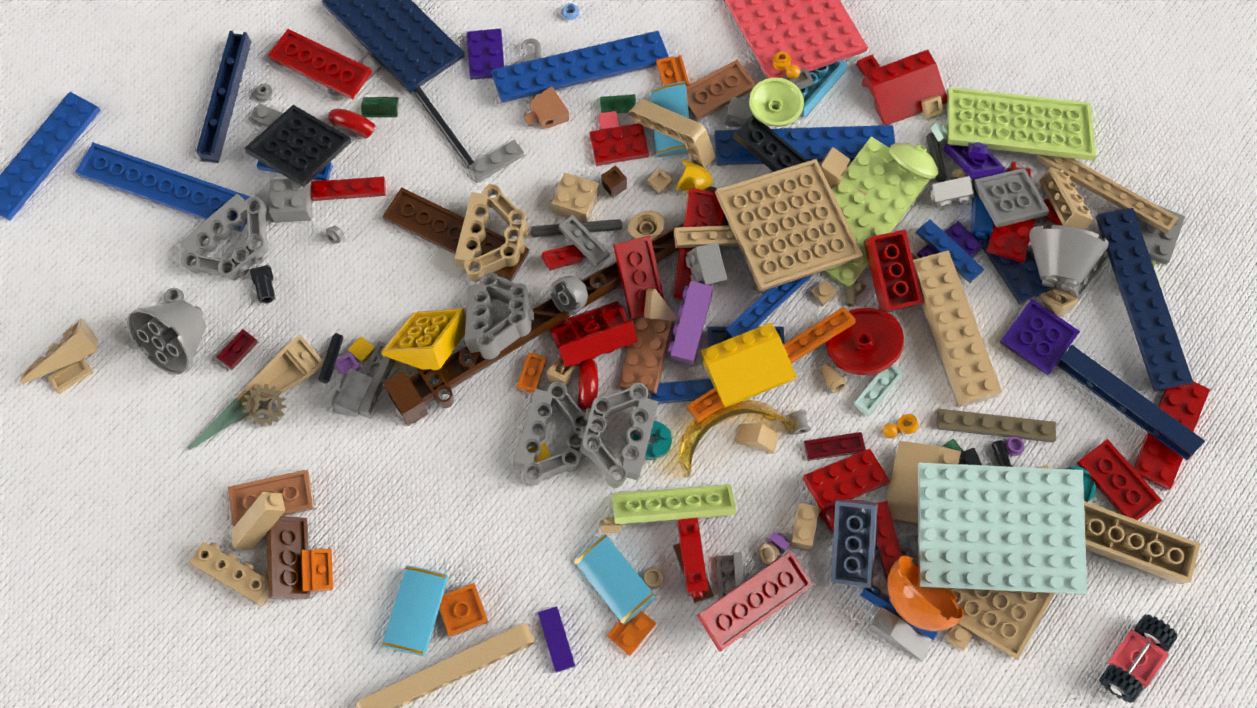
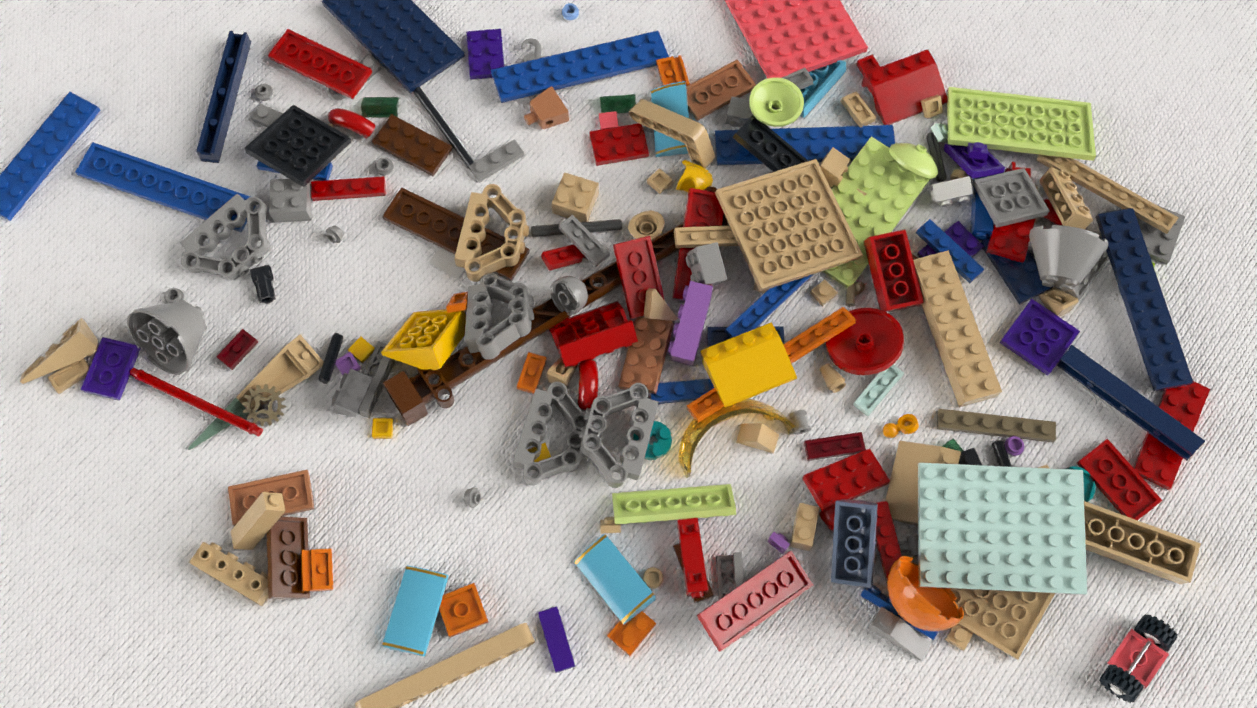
(110, 368): none -> dark purple plate
(197, 402): none -> red piece
(382, 428): none -> yellow tile
(384, 162): none -> light grey plate
(412, 145): none -> reddish brown plate
(457, 302): none -> orange tile
(472, 497): none -> light grey plate
(614, 181): reddish brown brick -> none
(768, 553): tan tile -> none
(792, 71): light orange plate -> none
(858, 109): none -> tan plate

